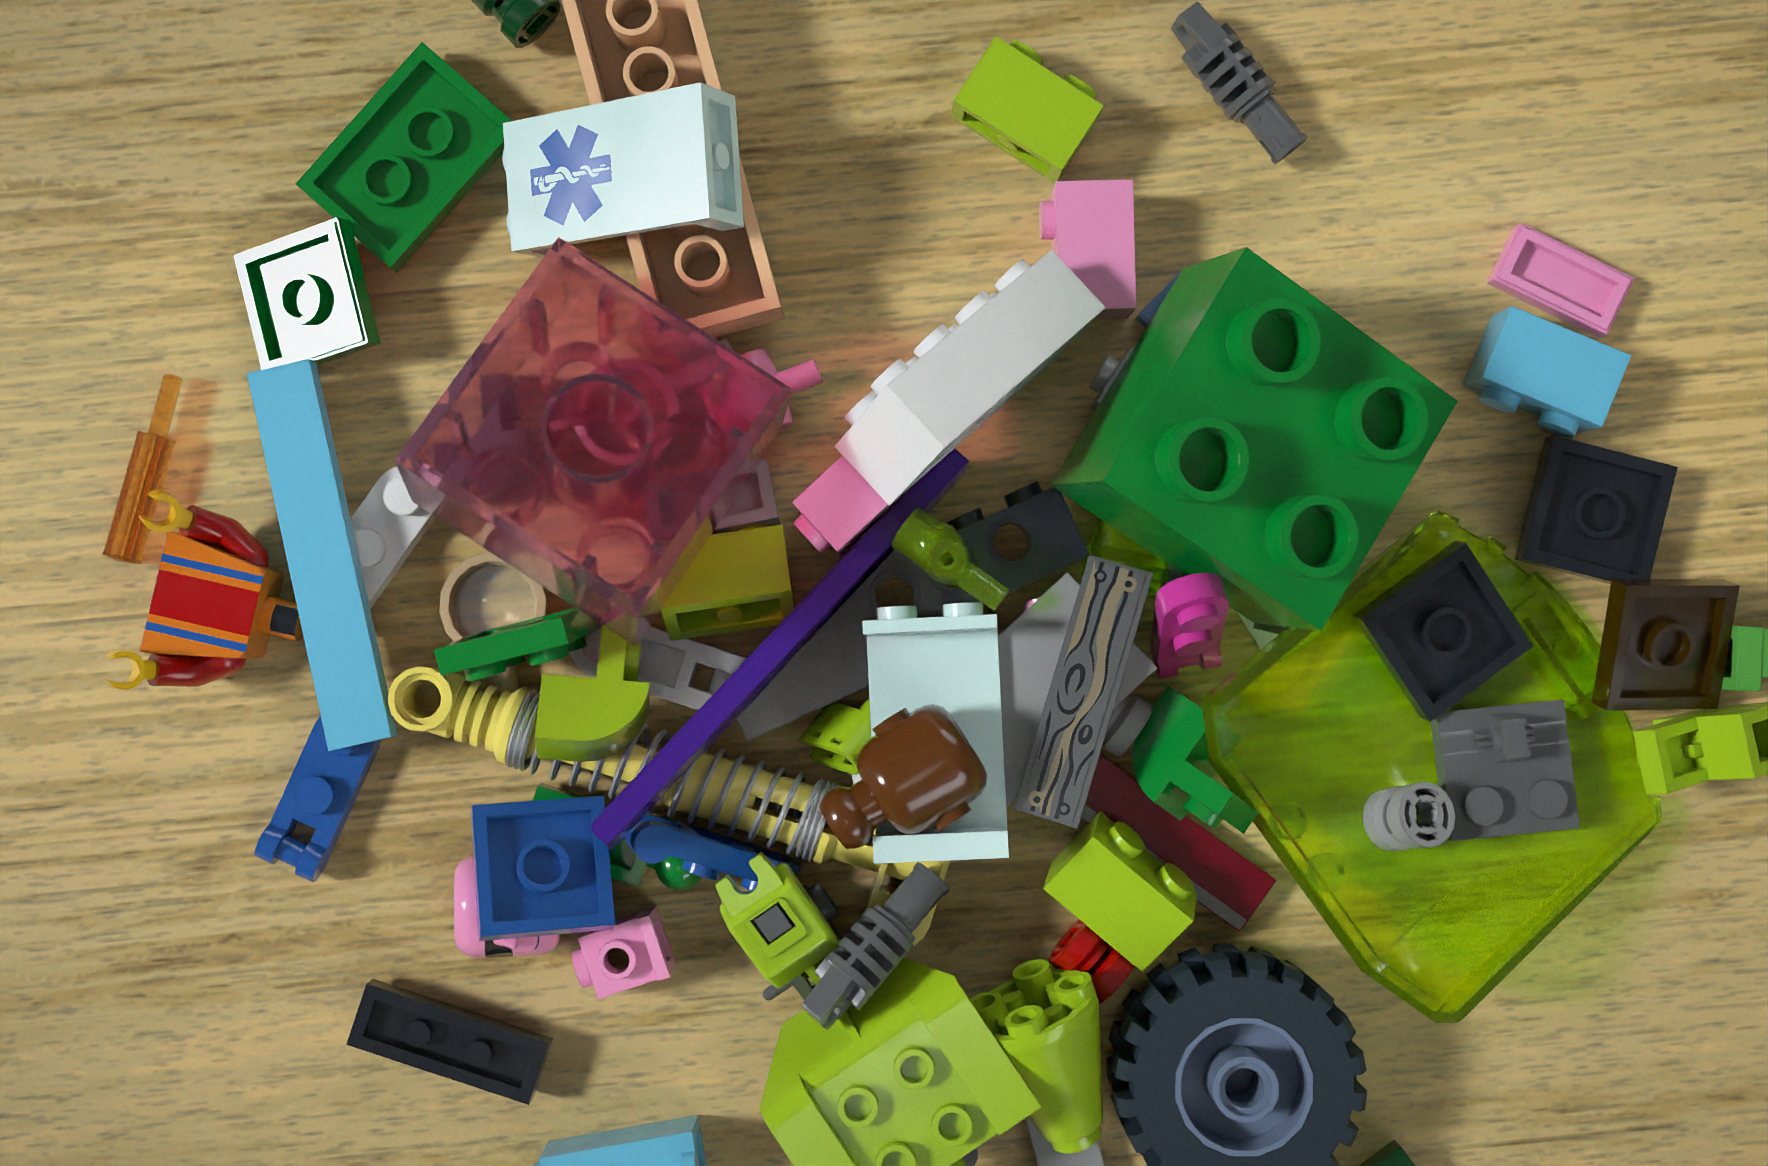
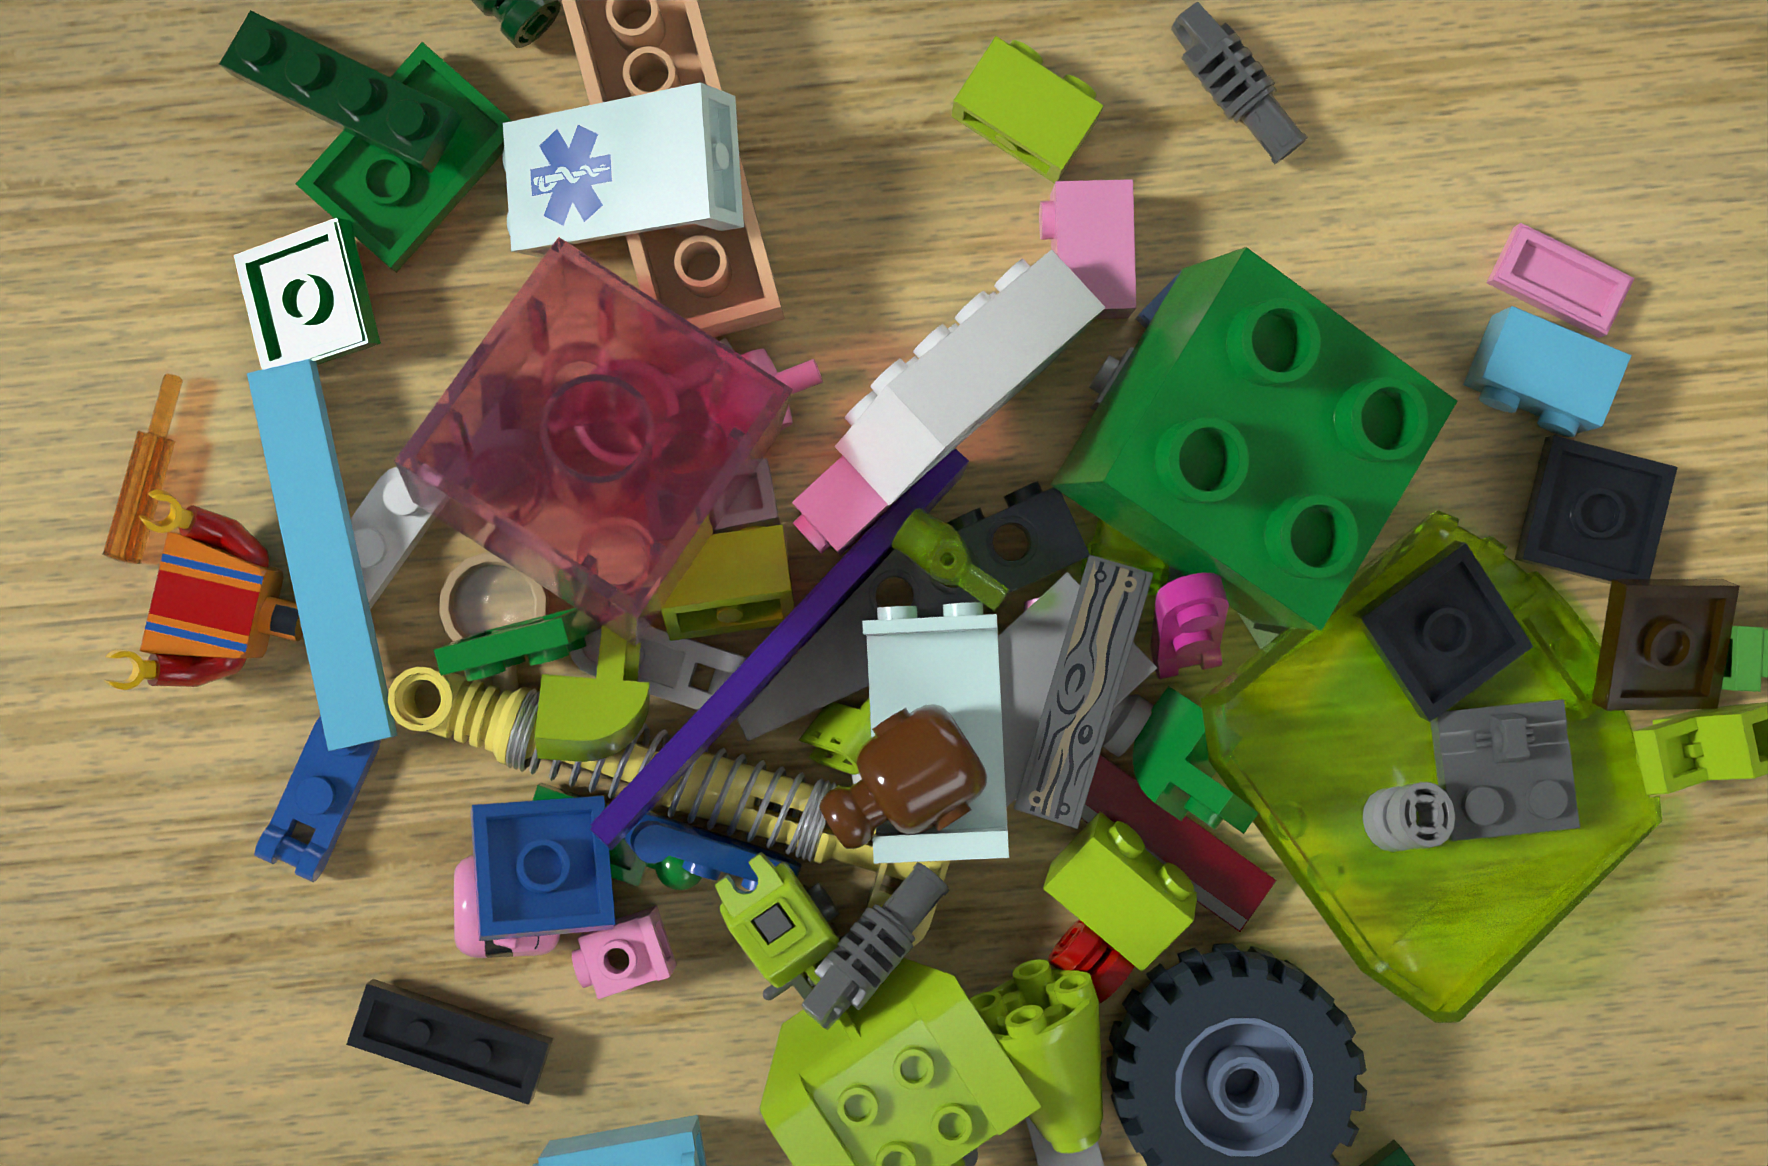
(341, 91): none -> dark green plate

